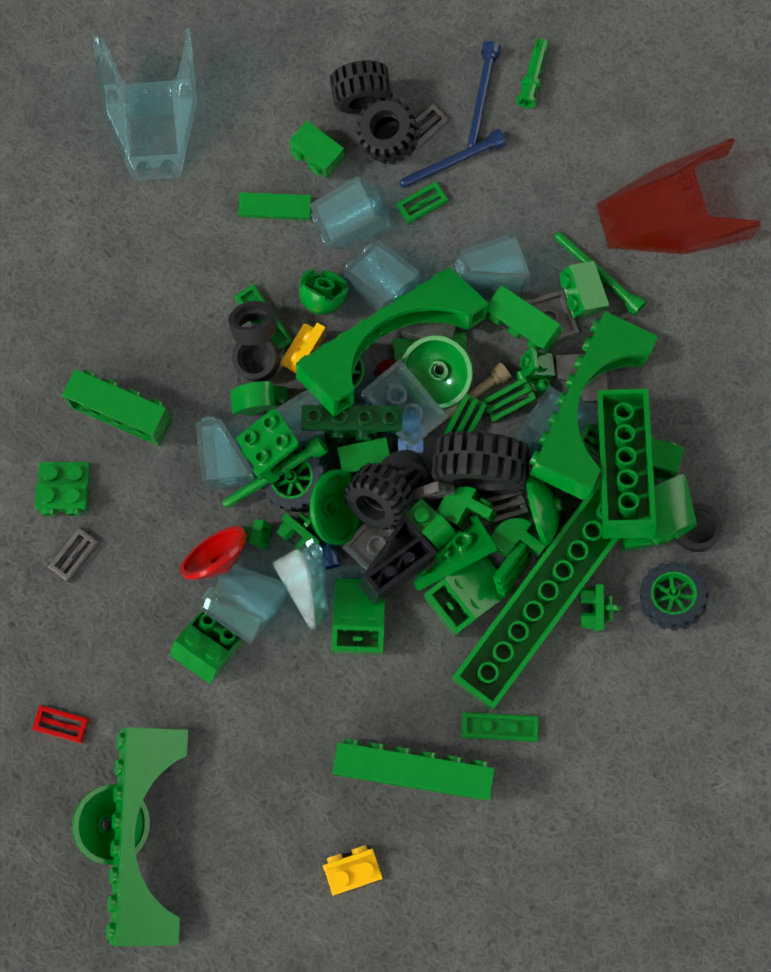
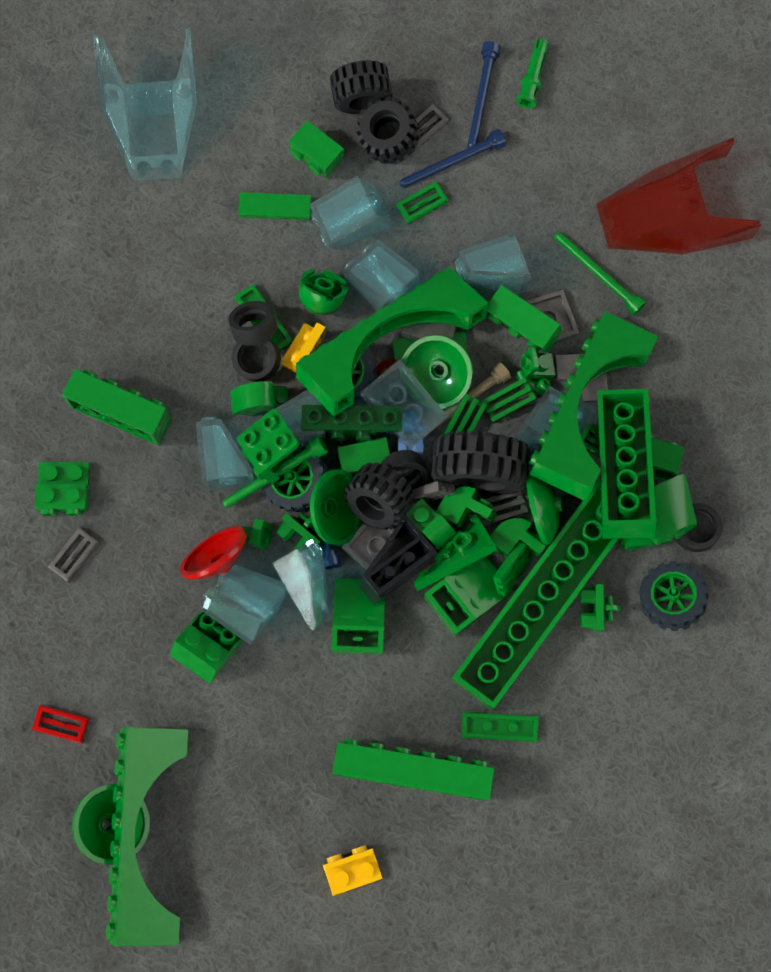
(583, 289): green brick -> none

